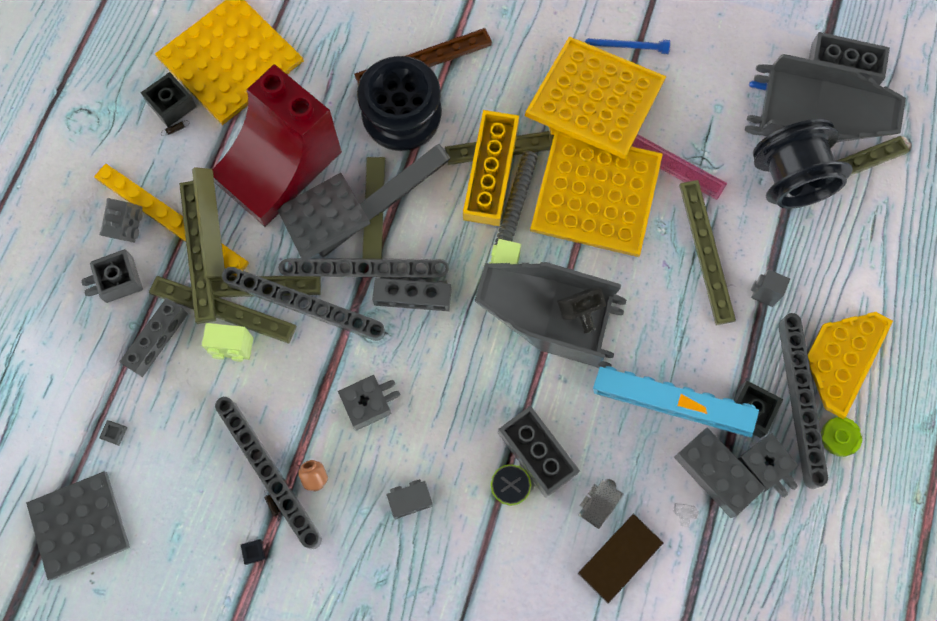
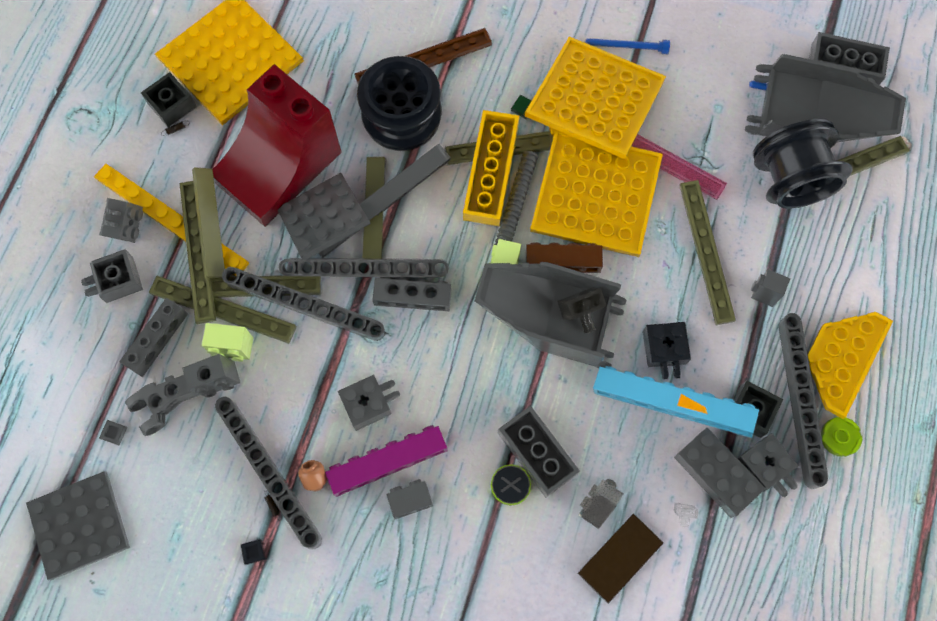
(199, 378): none -> dark grey brick
(386, 461): none -> magenta brick
(521, 106): none -> dark green tile
(573, 256): none -> reddish brown brick
(659, 355): none -> black hinge

